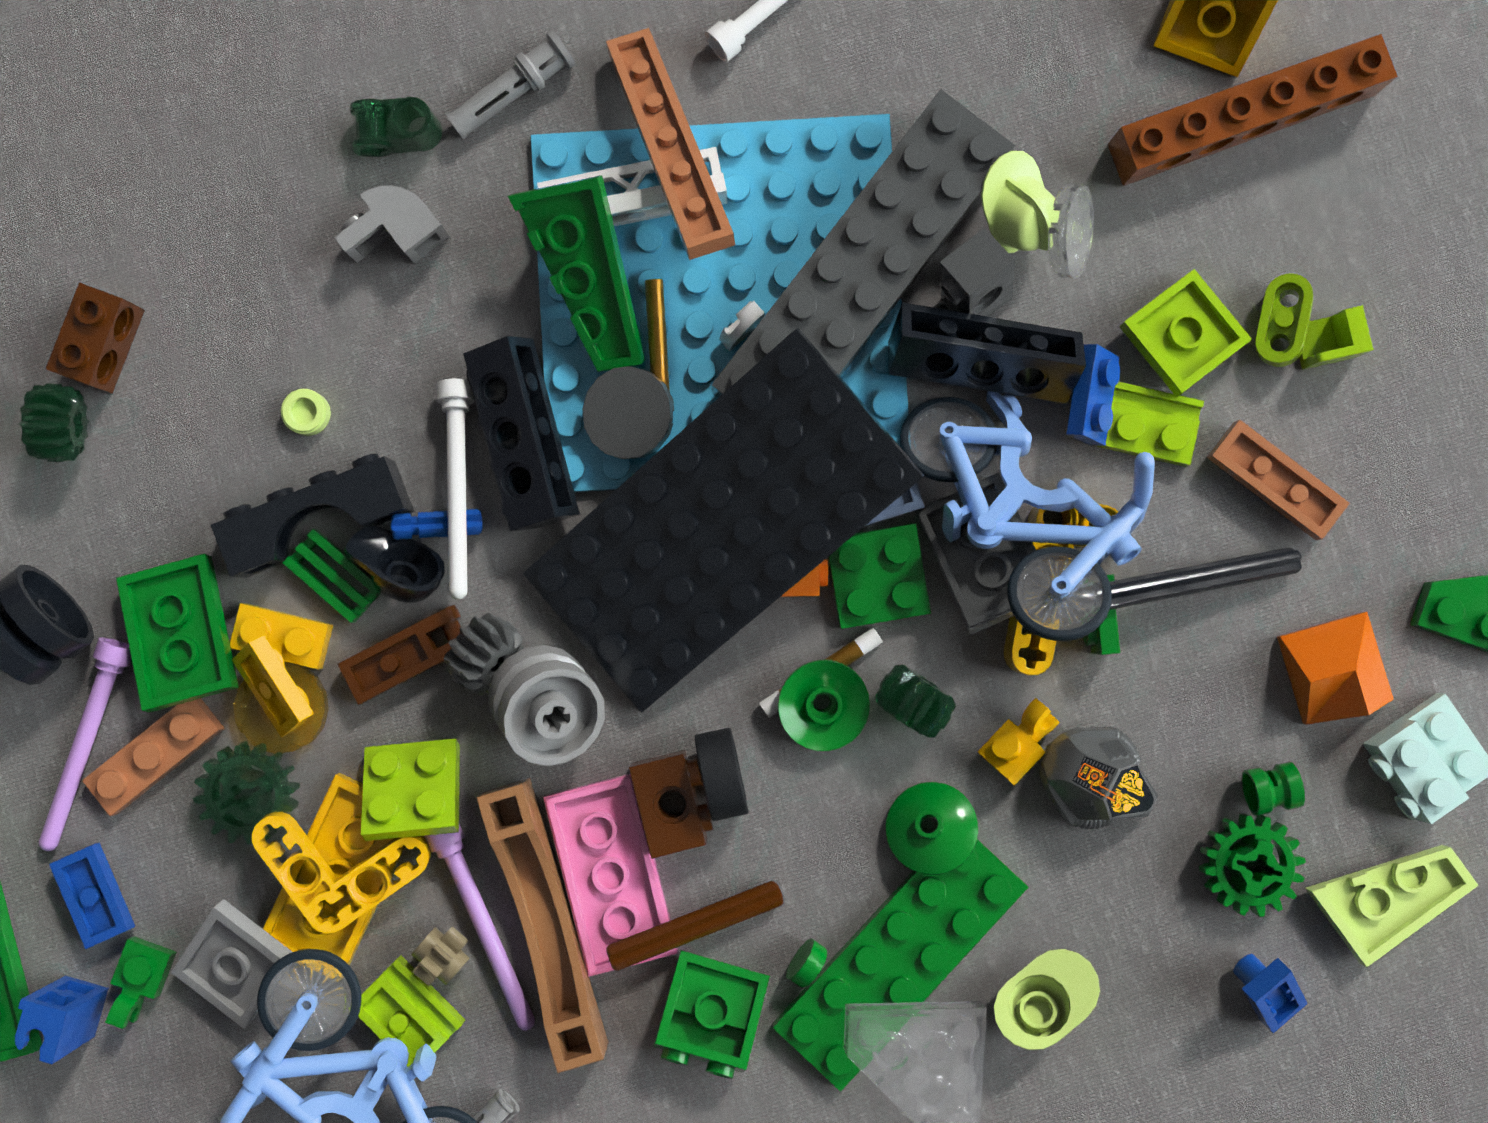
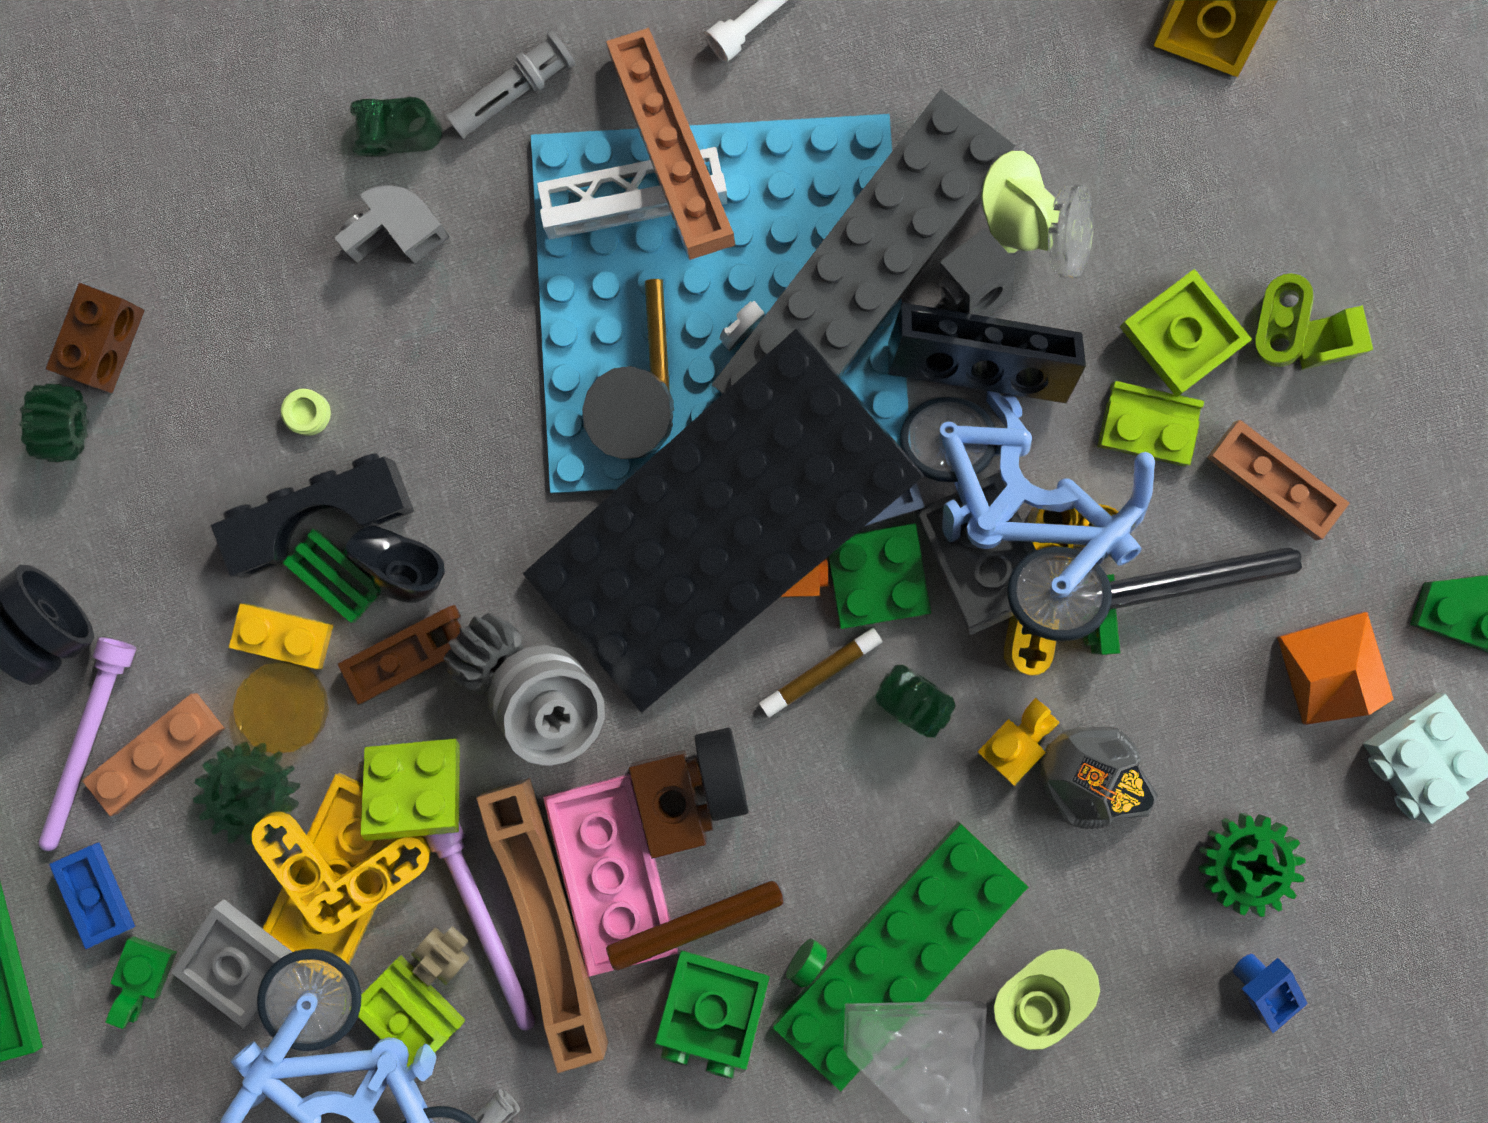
(64, 1013): blue hinge -> none
(177, 633): green plate -> none
(273, 686): yellow plate -> none
(431, 524): blue axle -> none
(455, 397): white piece -> none
(528, 410): black brick -> none
(581, 250): green wing -> none
(827, 727): green dish -> none
(946, 846): green dish -> none
(1093, 396): blue plate -> none
(1251, 109): dark orange brick -> none
(1273, 788): green wheel -> none
(1392, 900): yellowish green wing -> none

